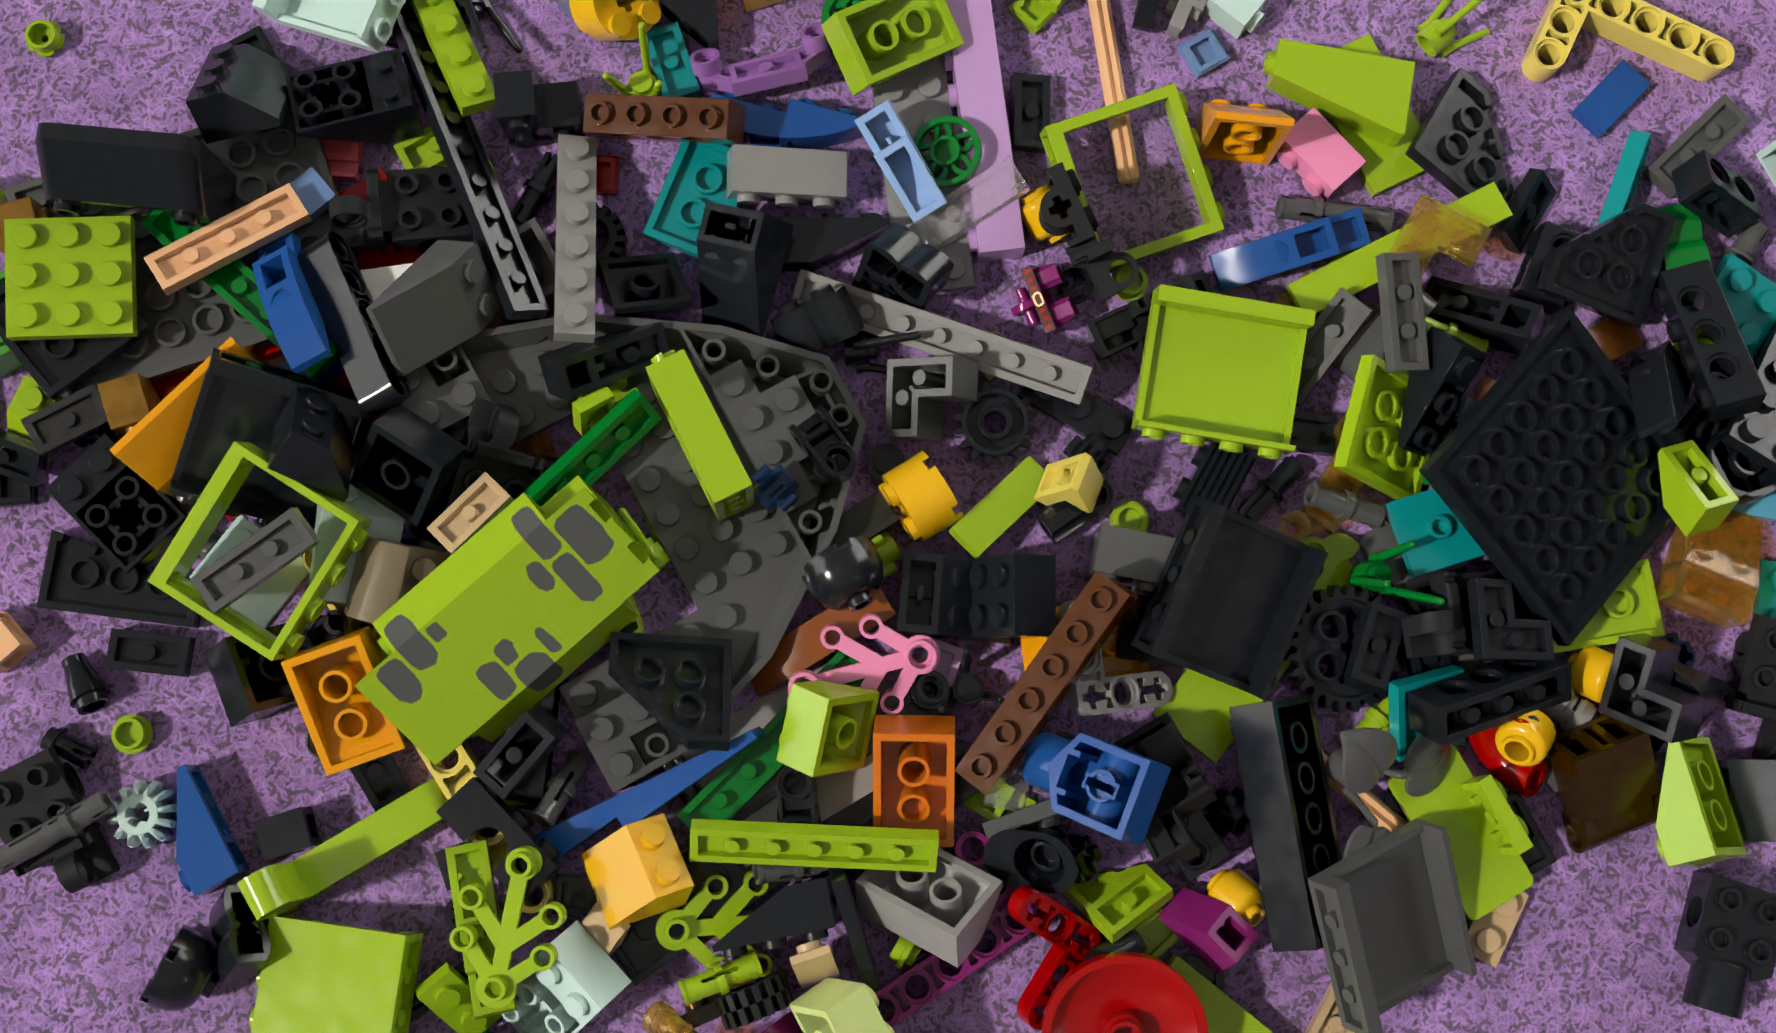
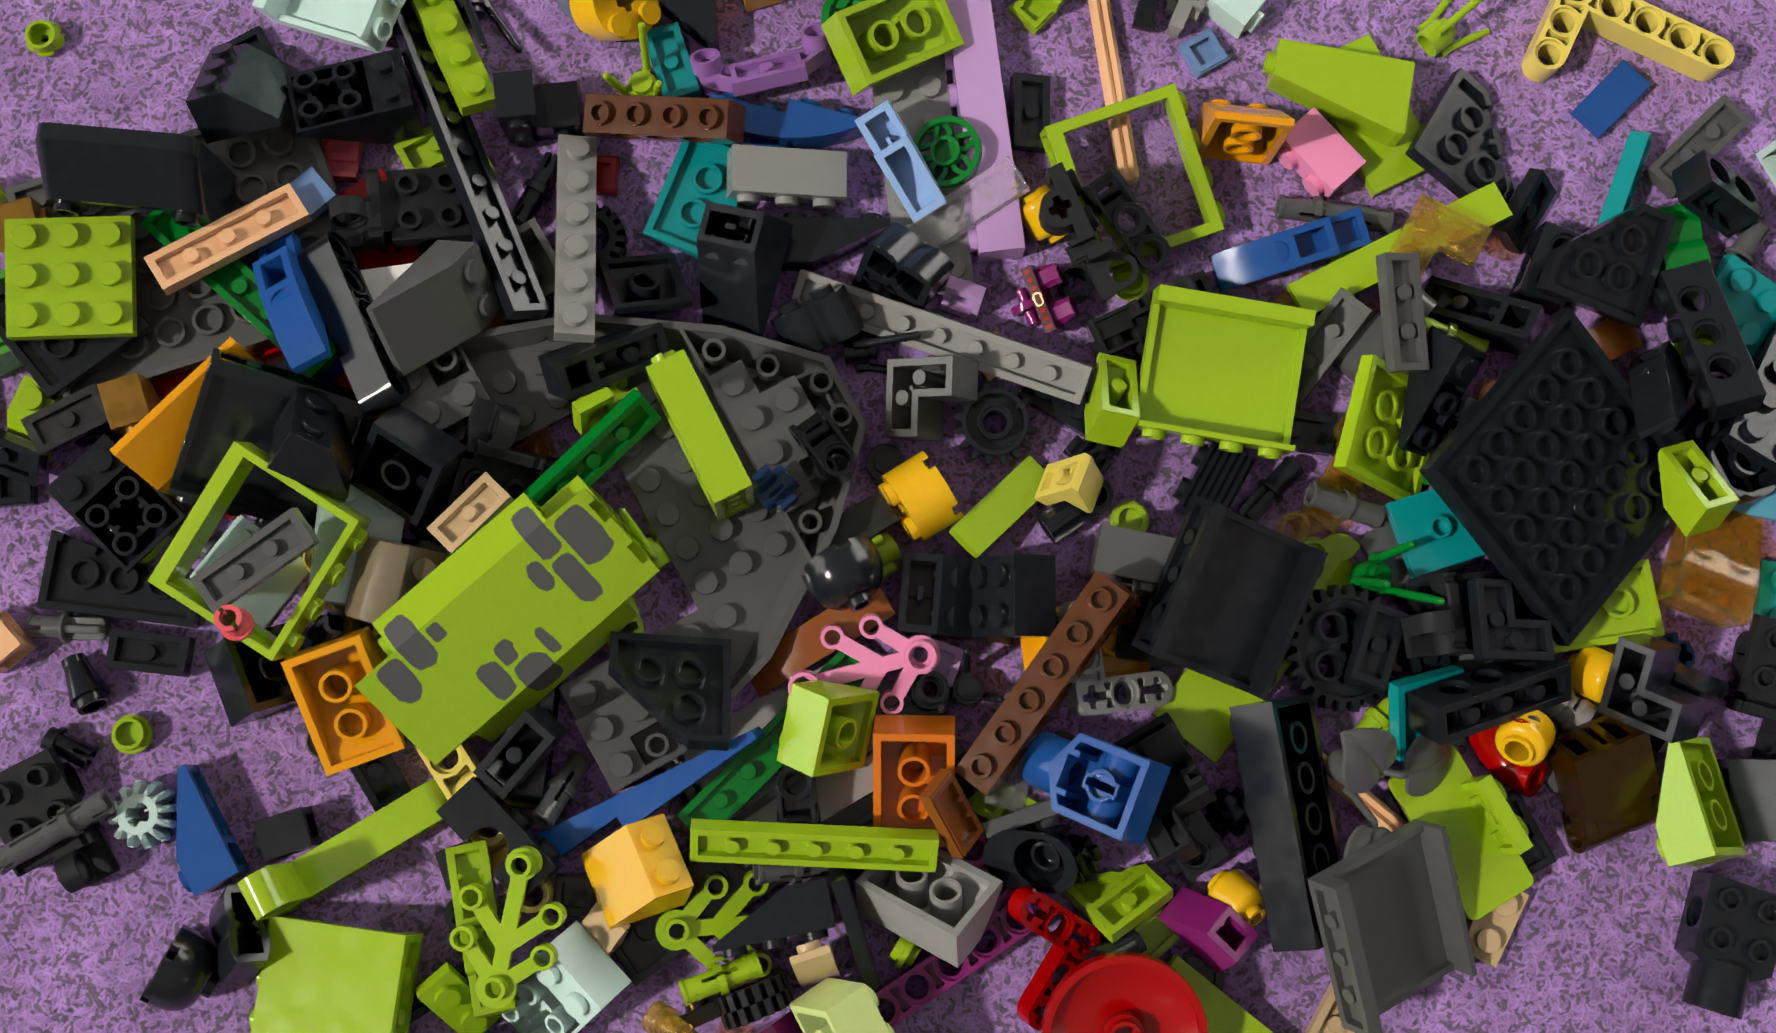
(67, 627): none -> dark grey axle
(243, 620): none -> coral pin
(951, 813): none -> dark orange plate
(962, 298): none -> lavender plate
(1112, 401): none -> lime slope
(1121, 200): none -> black piece

